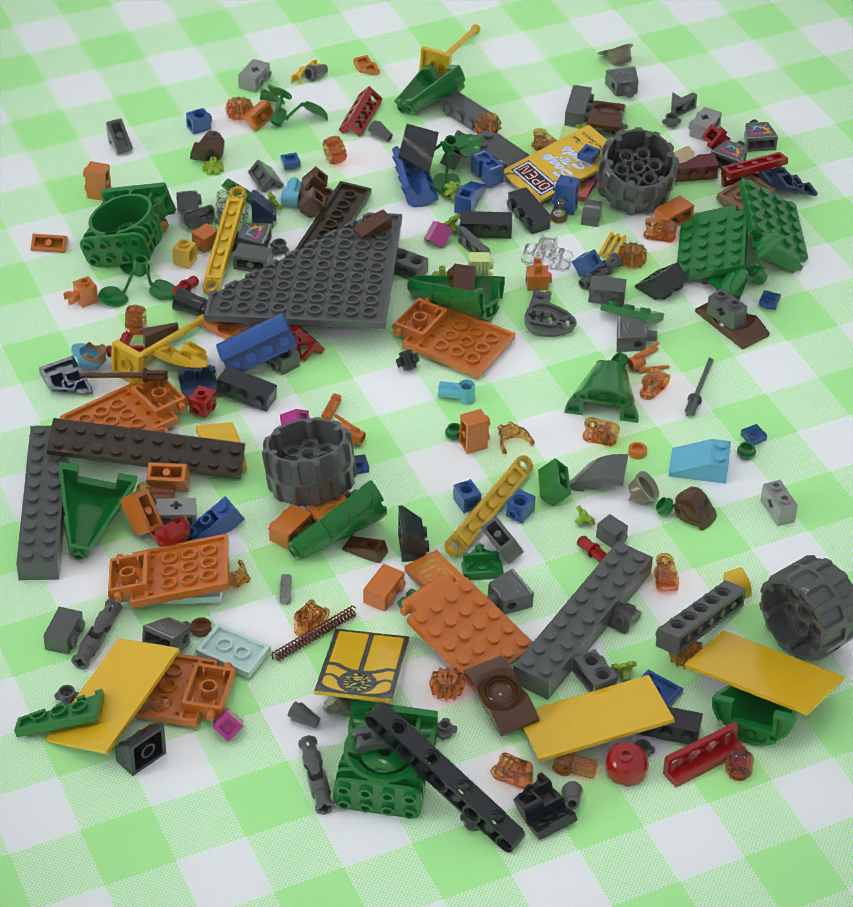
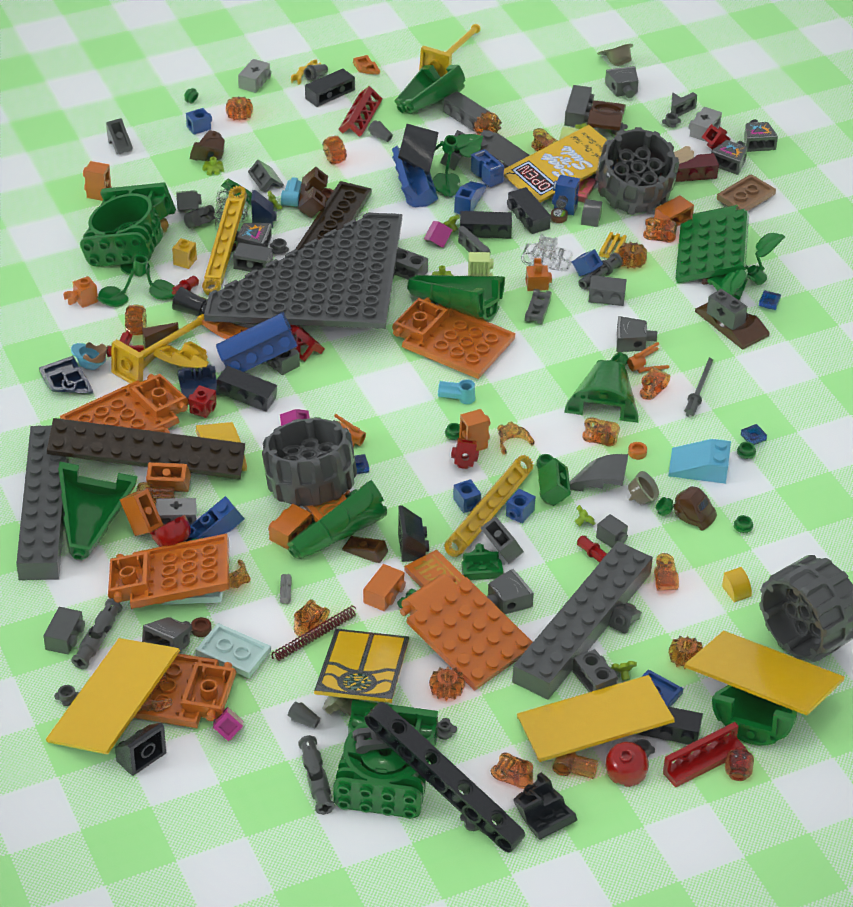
(49, 243): orange slope -> none
(61, 716): green wing -> none
(146, 375): reddish brown piece -> none
(191, 95): none -> green plate
(204, 237): orange brick -> none
(259, 115): orange slope -> none
(280, 114): green plant -> none
(290, 161): blue plate -> none
(329, 87): none -> black brick
(331, 406): orange axle -> none
(374, 224): reddish brown slope -> none
(407, 360): black gear -> none
(451, 189): lime plant -> none
(461, 276): reddish brown brick -> none
(468, 447): none -> red brick
(501, 695): reddish brown slope -> none
(543, 459): none -> green plate
(546, 329): dark grey piece -> none
(572, 794): dark grey cone -> none
(588, 153): blue plate -> none
(630, 311): green wing -> none
(663, 282): black slope -> none
(700, 617): dark grey brick -> none
(743, 524): none -> green plate
(751, 166): red fence -> none
(773, 214): green plate -> none
(779, 502): light grey brick -> none
(782, 179): dark blue slope -> none

